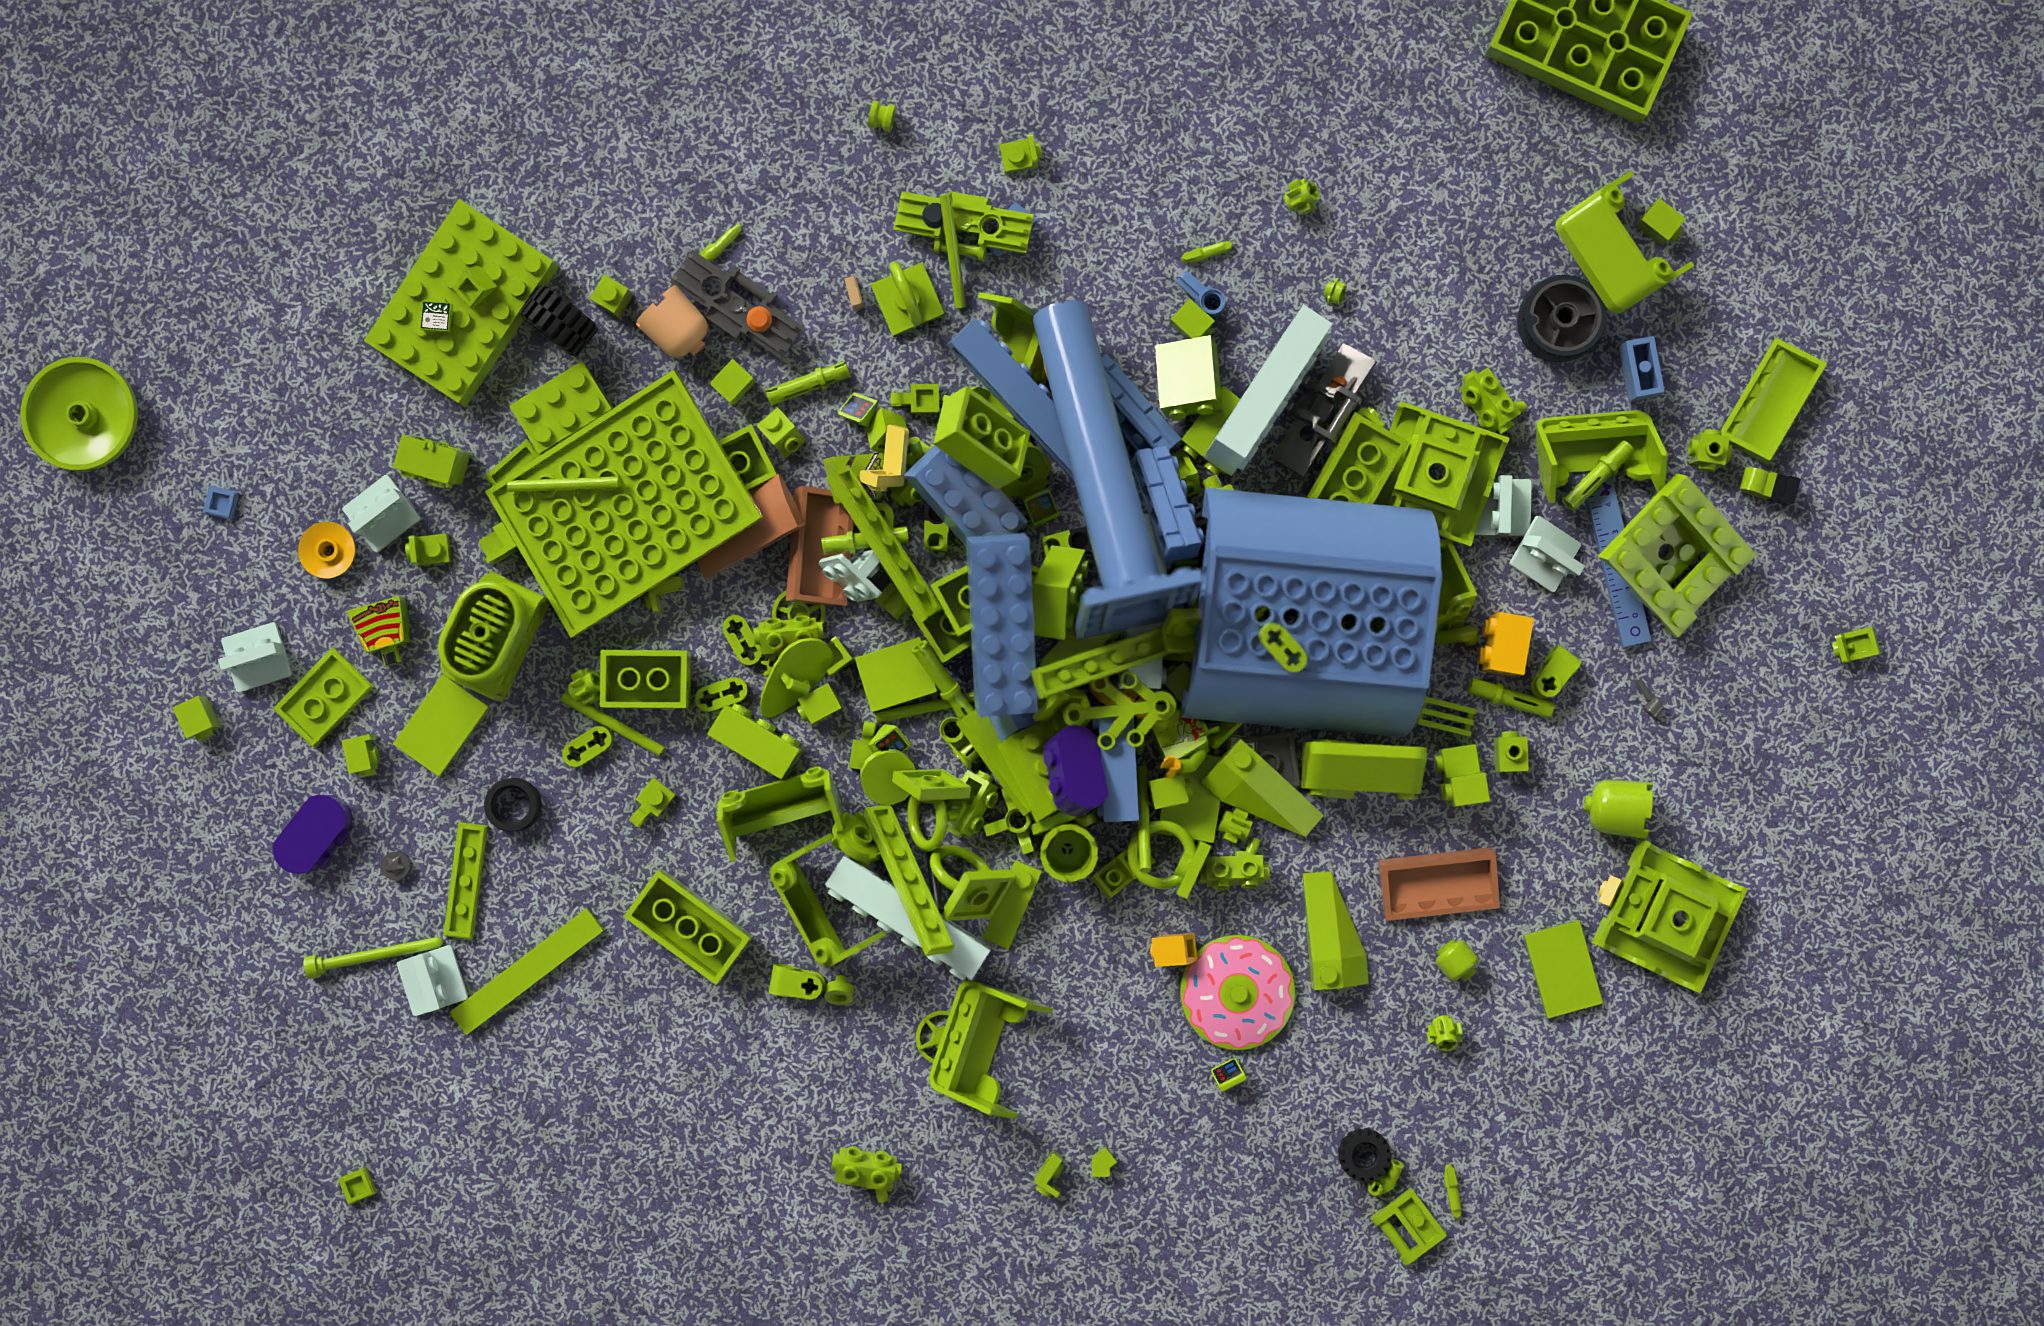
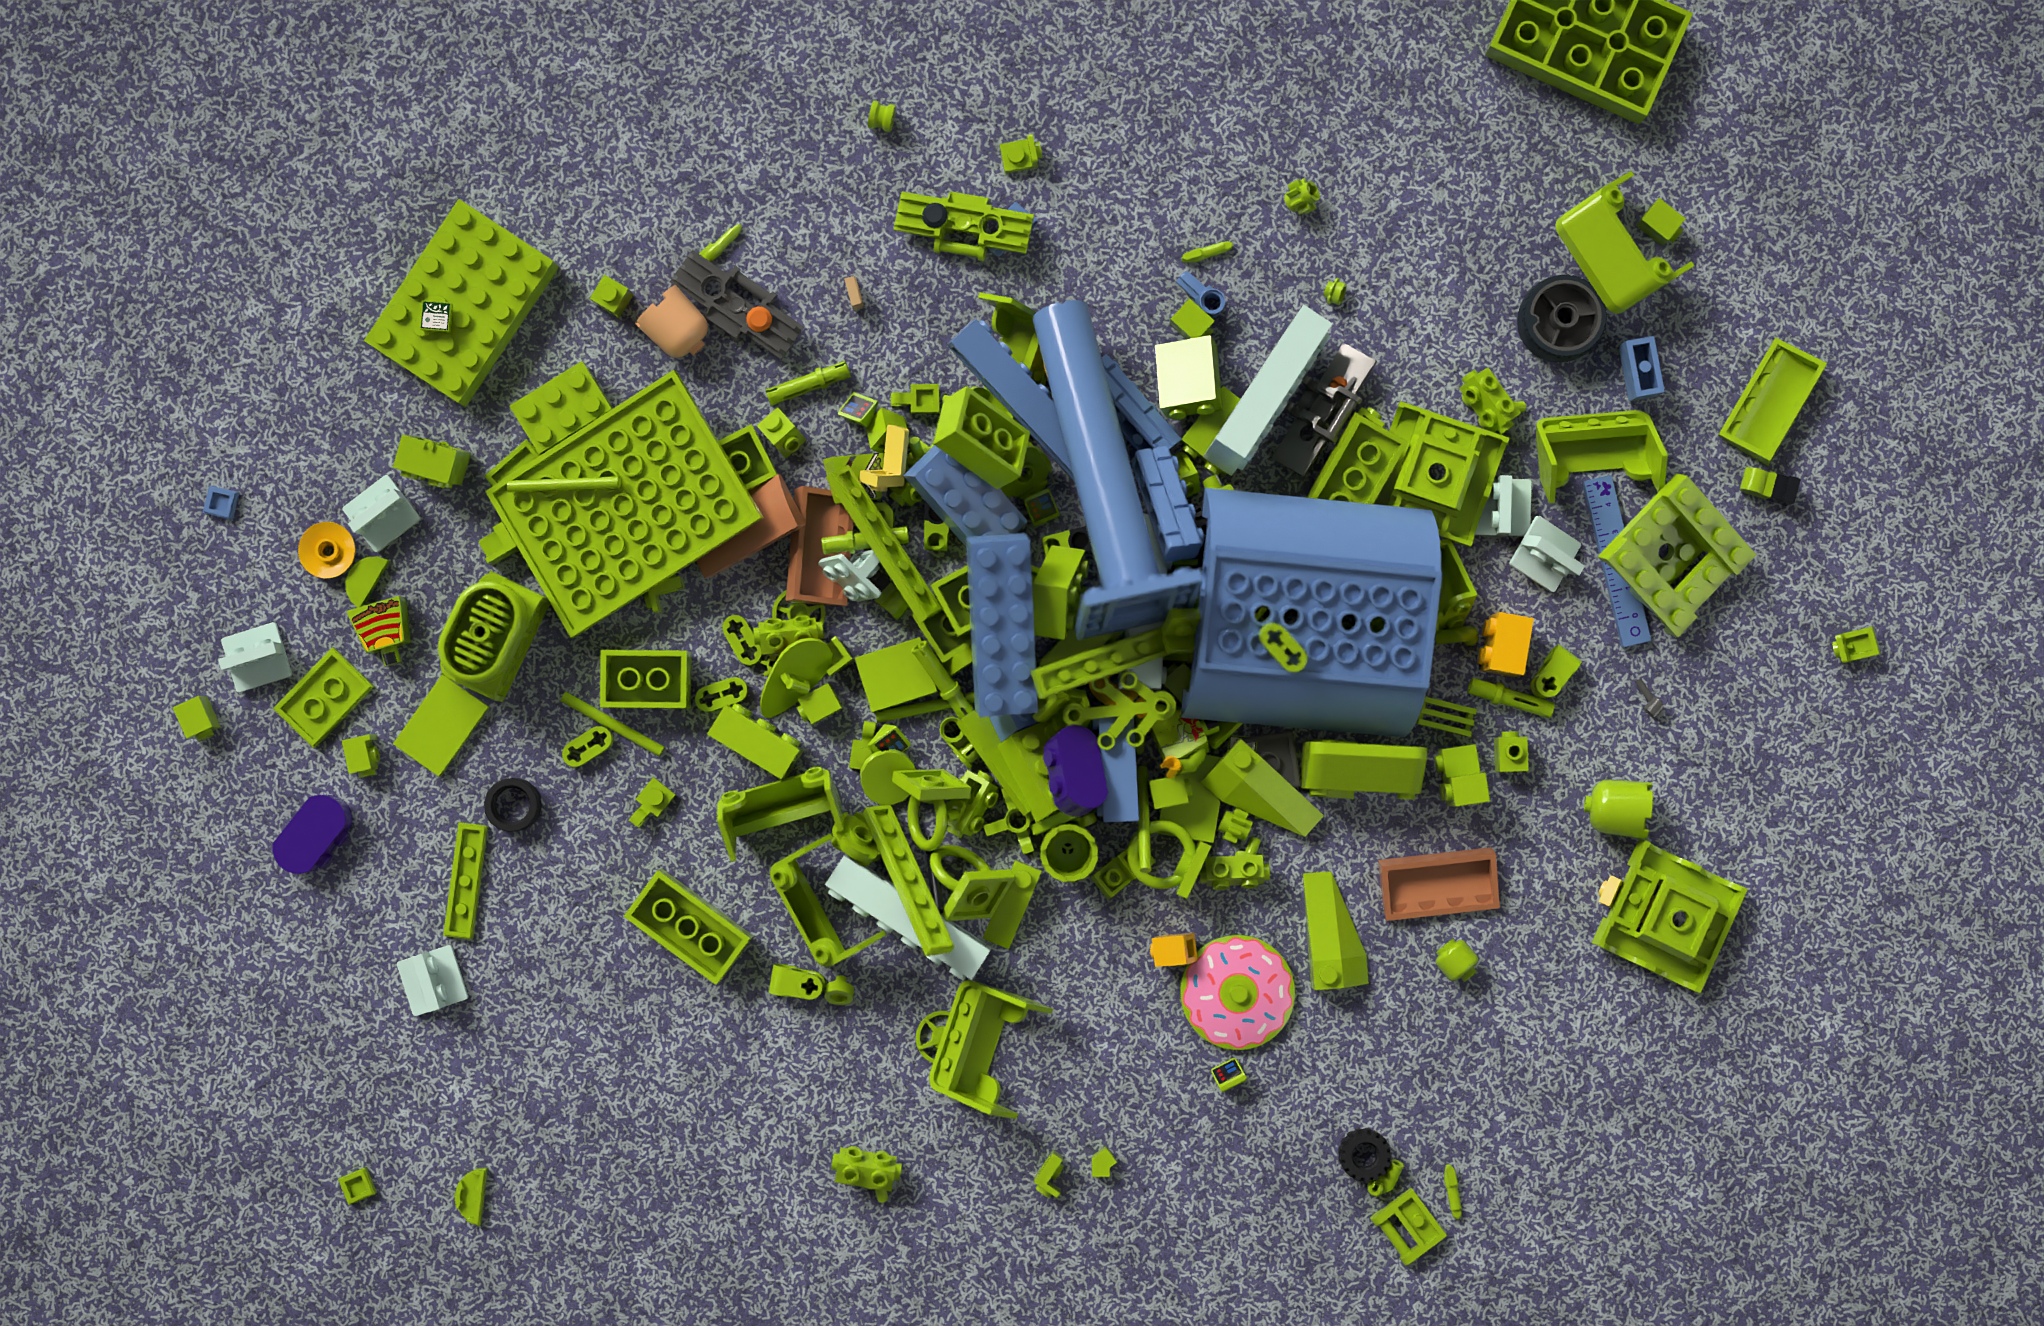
(79, 414): lime dish -> none
(316, 966): lime piece -> none
(363, 578): none -> lime tile
(396, 865): dark grey tile -> none
(428, 549): lime bracket -> none
(471, 1194): none -> lime tile
(474, 286): lime slope -> none
(527, 971): lime tile -> none
(559, 320): black tyre -> none
(585, 686): lime gear -> none
(732, 382): lime panel -> none
(907, 298): lime tile -> none
(952, 250): lime bar -> none
(959, 661): none -> lime beam
(1444, 1033): lime gear -> none
(1562, 969): lime tile -> none
(1607, 467): lime pin -> none
(1702, 456): lime brick -> none

